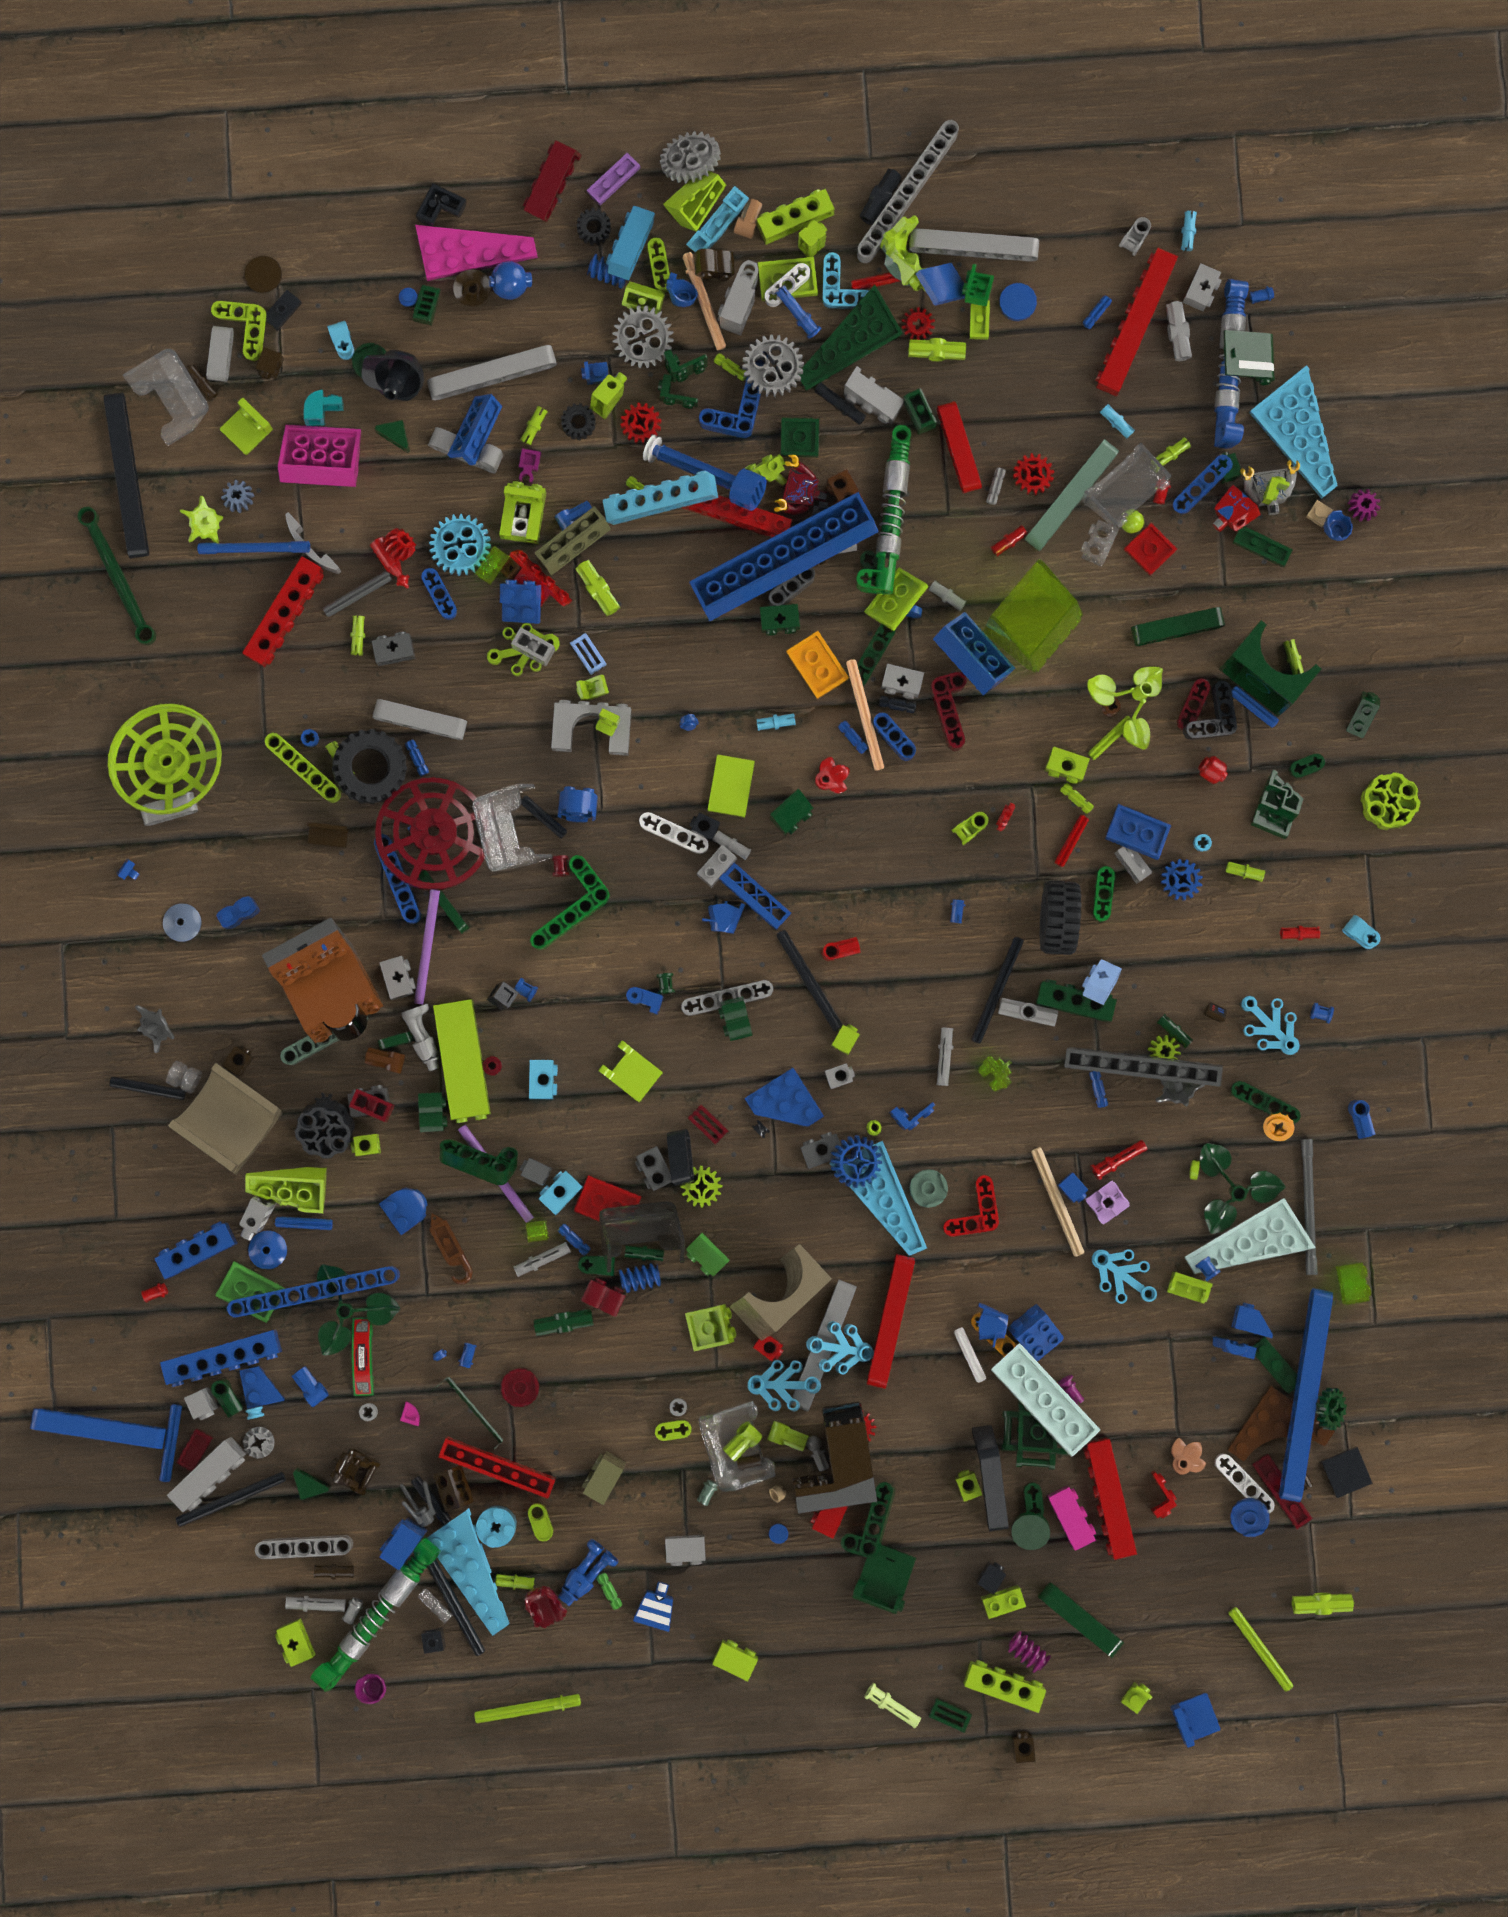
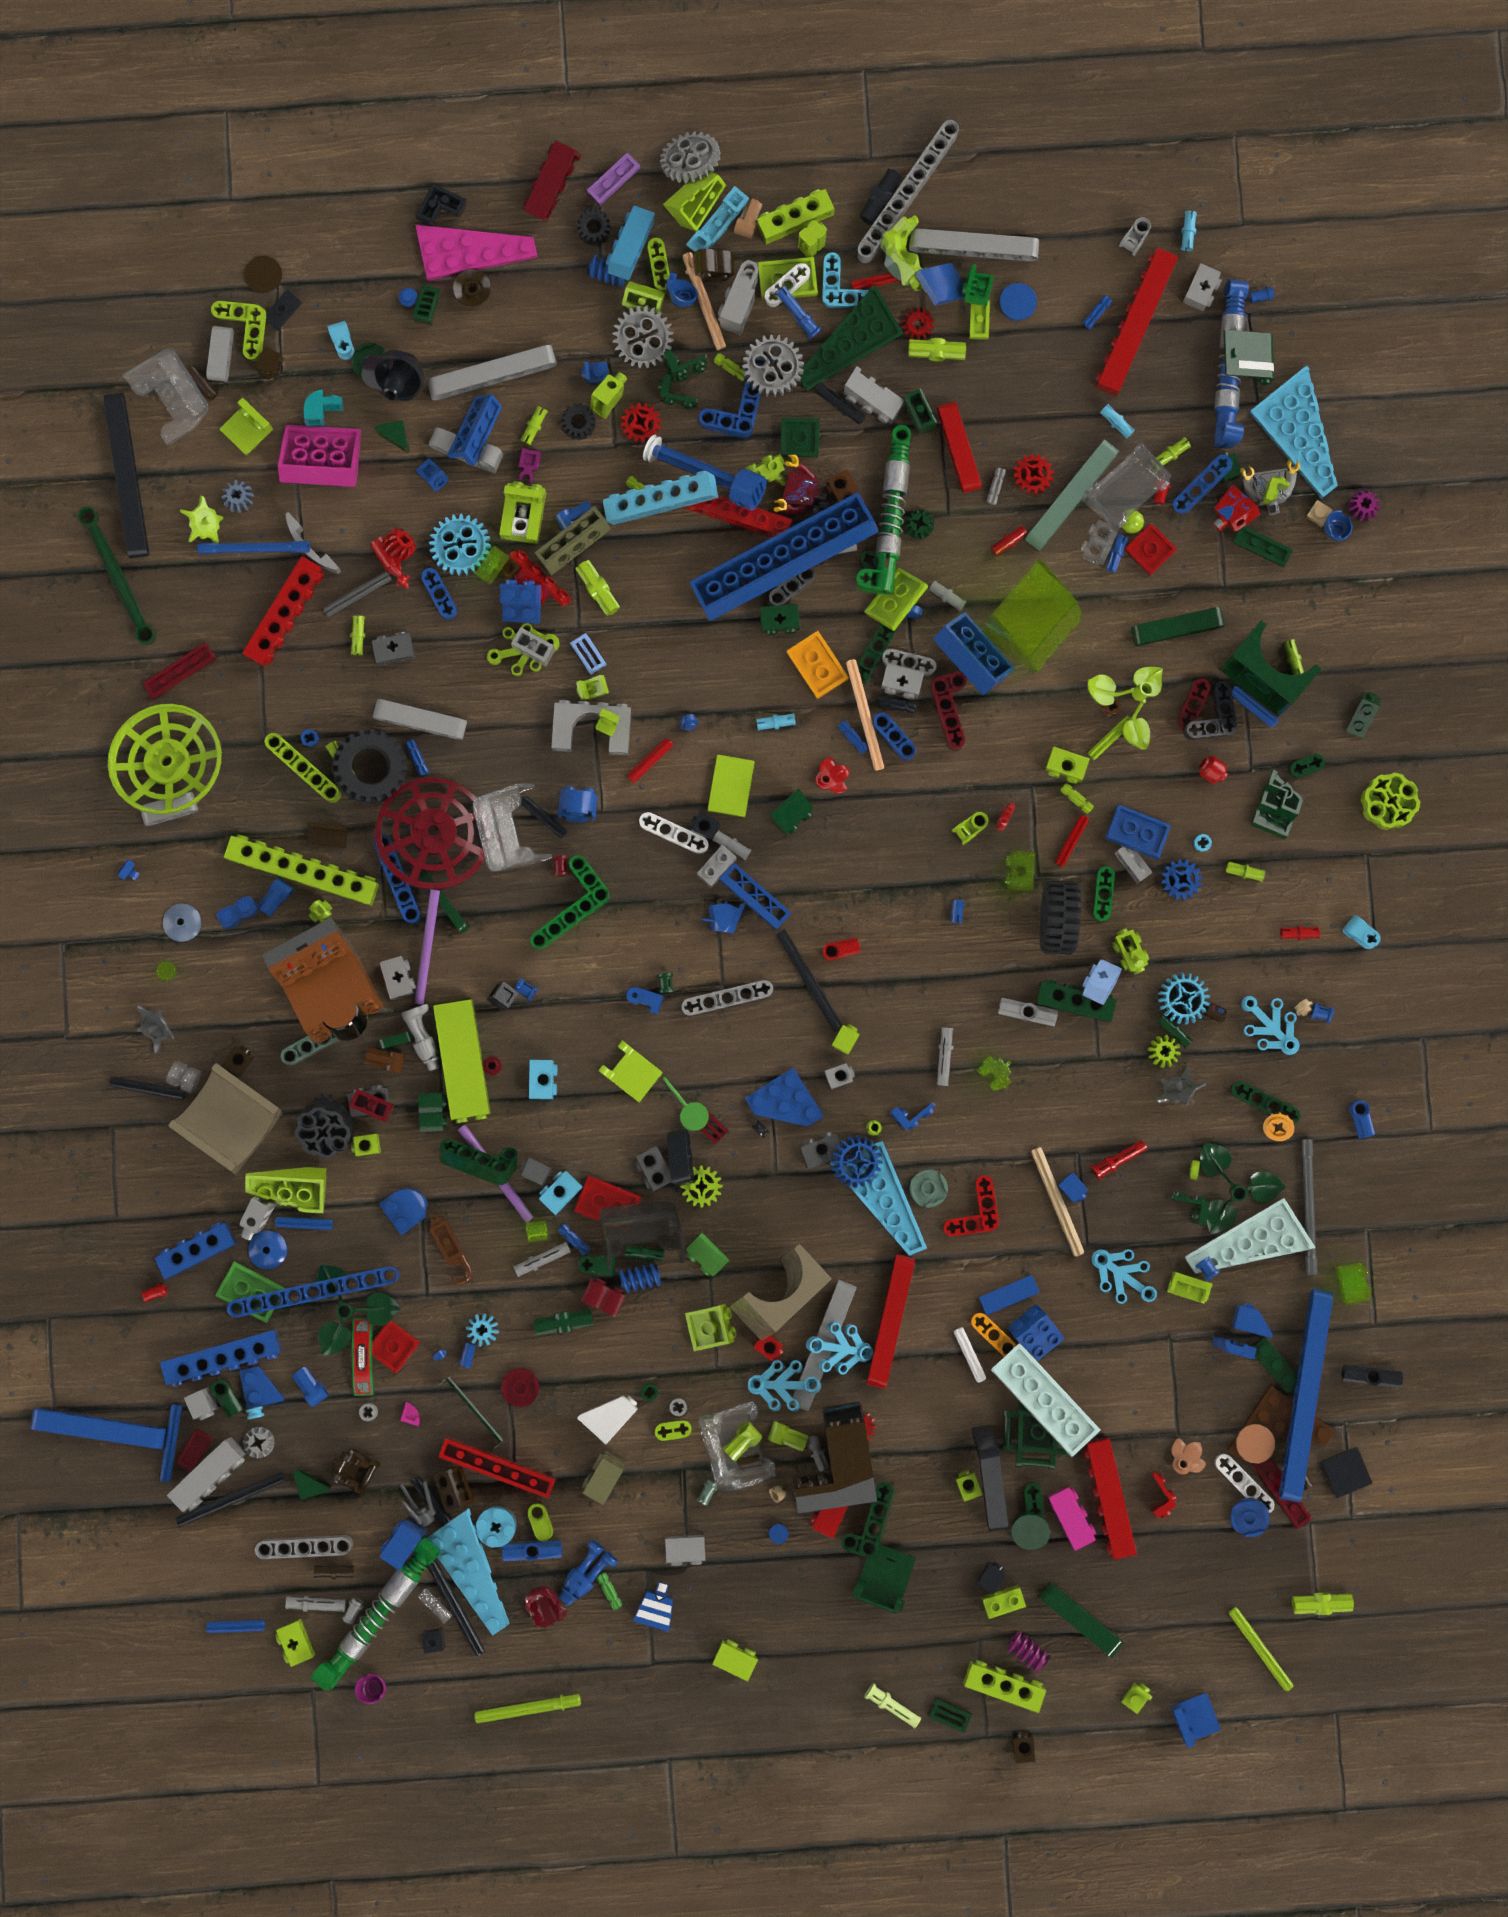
(166, 971): none -> clear neon green tile
(179, 671): none -> dark red tile
(235, 853): none -> lime brick
(235, 1626): none -> blue axle
(278, 893): none -> blue piece
(320, 911): none -> lime gear
(393, 1346): none -> red tile
(432, 474): none -> blue bracket
(476, 1325): none -> medium azure gear
(510, 280): blue brick -> none
(514, 1582): lime axle -> none
(545, 1550): none -> blue piece
(609, 1417): none -> white slope
(645, 1387): none -> dark green bush
(657, 753): none -> red axle
(693, 1115): none -> bright green piece
(736, 1019): dark green brick -> none
(923, 531): none -> dark green gear
(924, 660): none -> light grey beam
(991, 1324): blue piece -> none
(997, 990): black axle -> none
(1009, 1294): none -> blue tile
(1026, 861): none -> clear neon green brick
(1069, 1387): magenta pin -> none
(1097, 1198): lavender piece -> none
(1098, 1089): blue axle -> none
(1116, 553): none -> blue axle
(1132, 956): none -> lime brick
(1144, 1066): dark grey brick -> none
(1178, 331): light grey piece -> none
(1179, 991): none -> medium azure gear
(1200, 1212): none -> dark green bracket
(1255, 1443): none -> nougat tile
(1303, 1007): none -> tan plate
(1331, 1408): dark green gear -> none
(1360, 1374): none -> black piece

